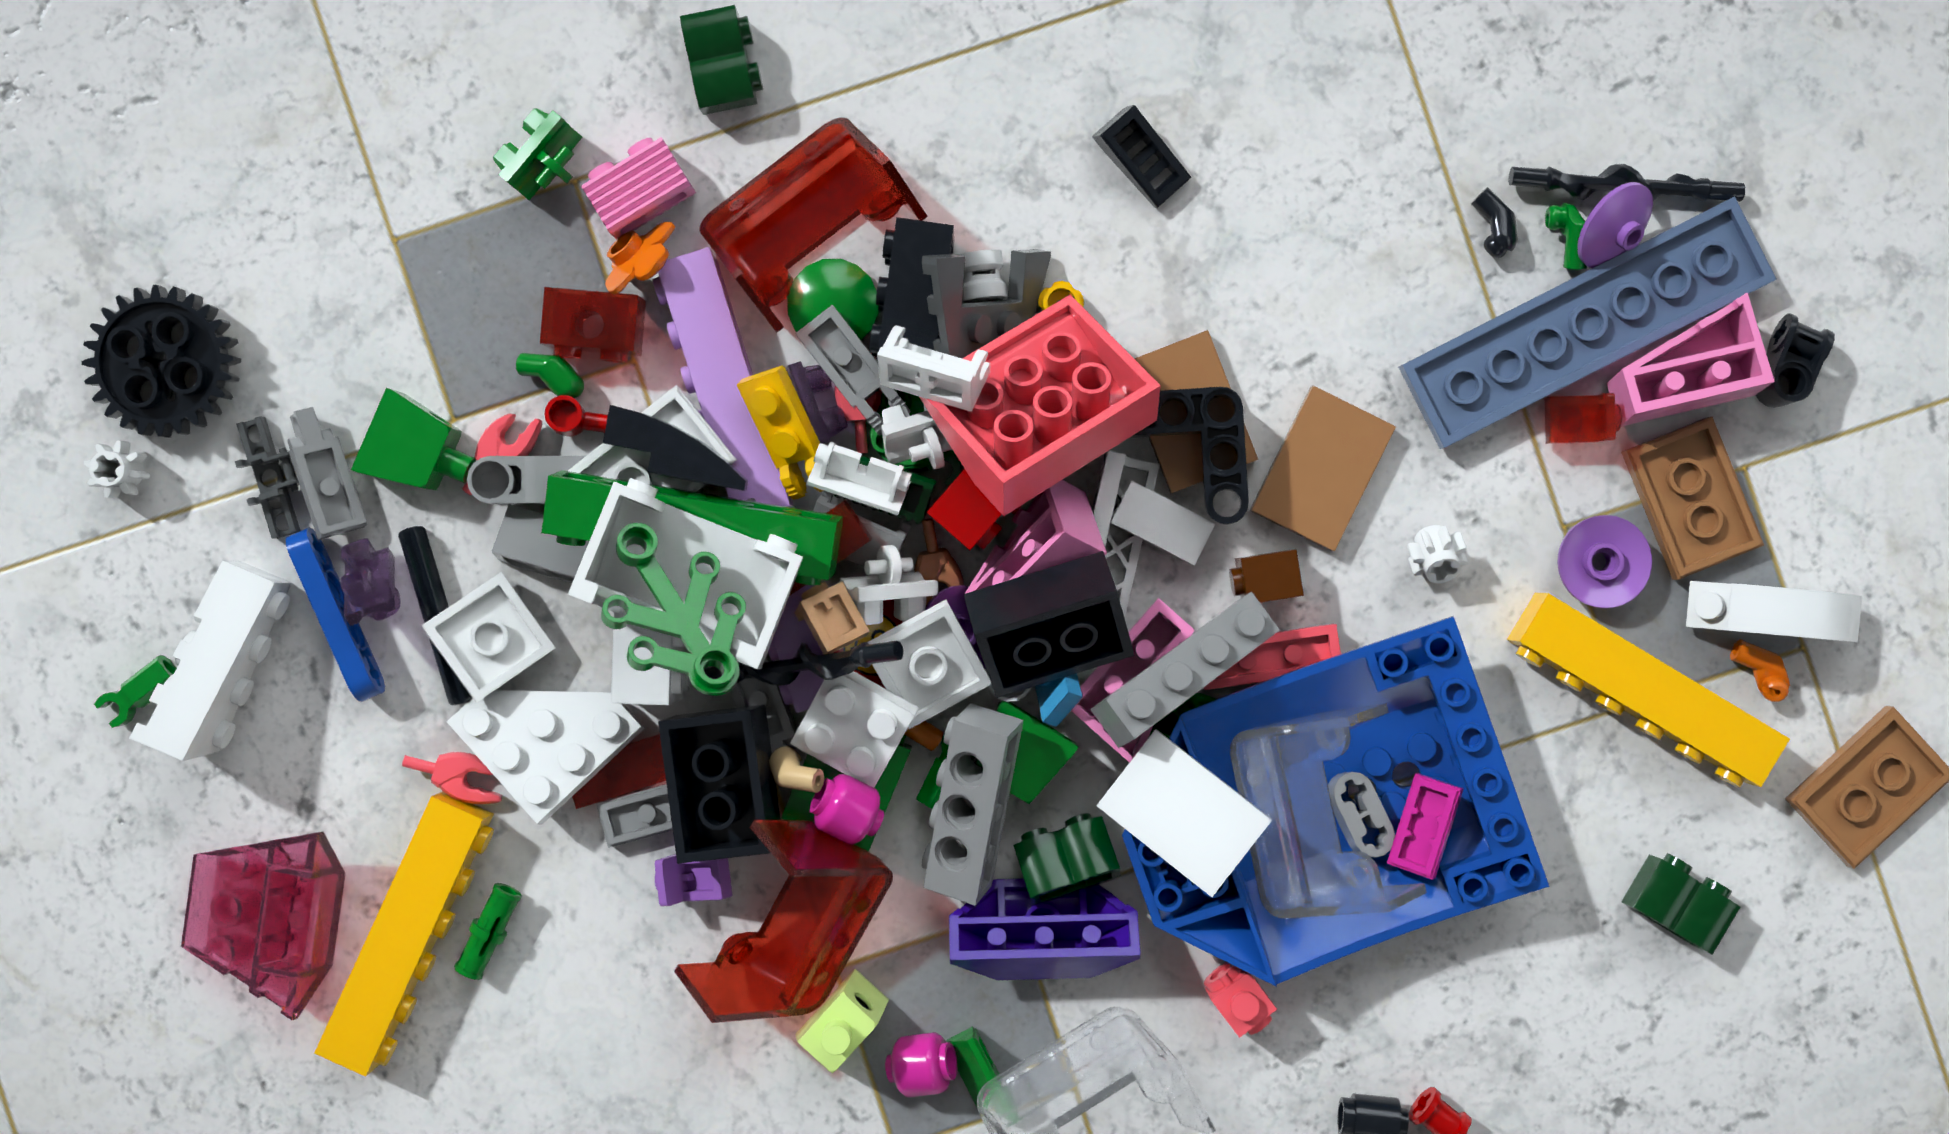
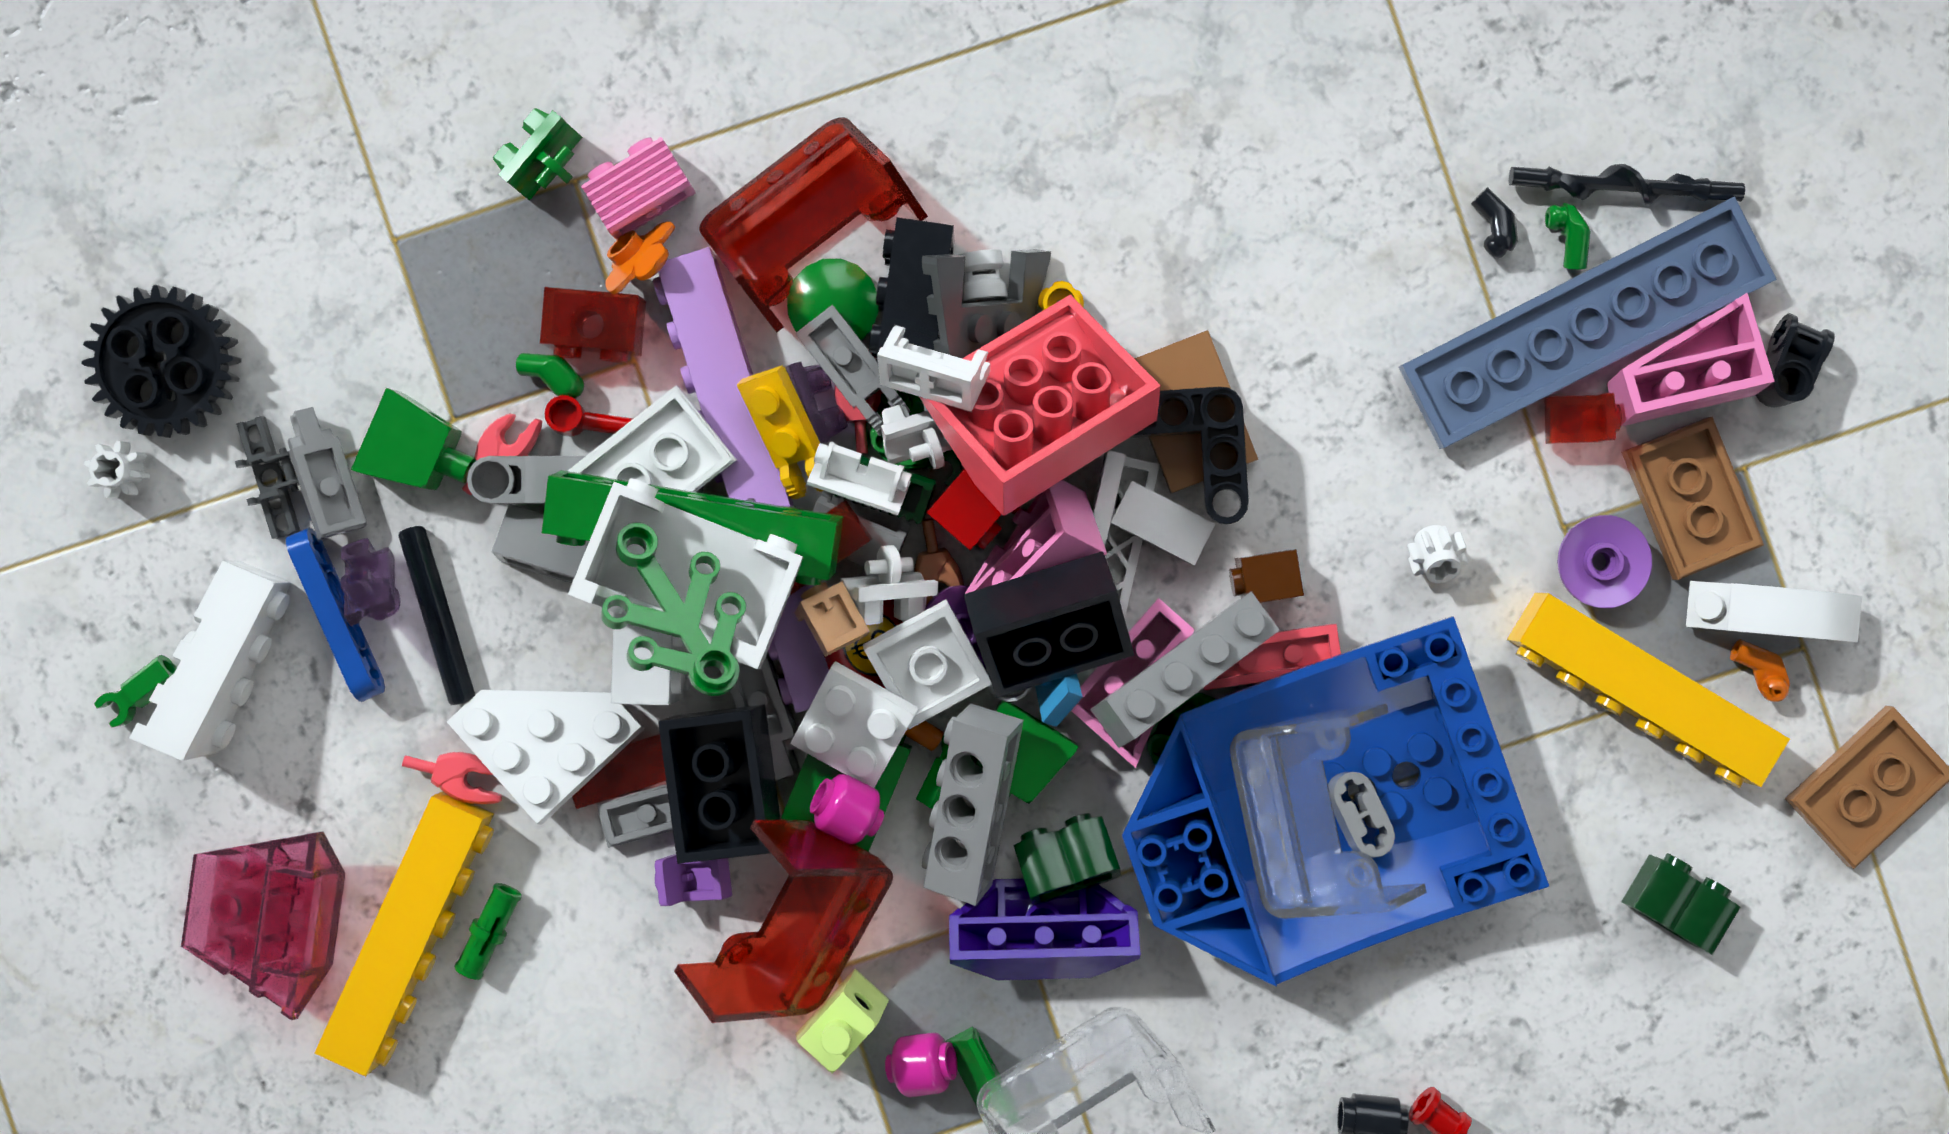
(488, 637): white plate -> none
(671, 449): black slope -> none
(719, 59): dark green brick -> none
(790, 774): tan arm -> none
(825, 666): black piece -> none
(1154, 145): black slope -> none
(1184, 813): white tile -> none
(1239, 999): coral brick -> none
(1322, 468): medium nougat tile -> none
(1425, 826): dark pink plate -> none
(1615, 224): medium lavender dish -> none

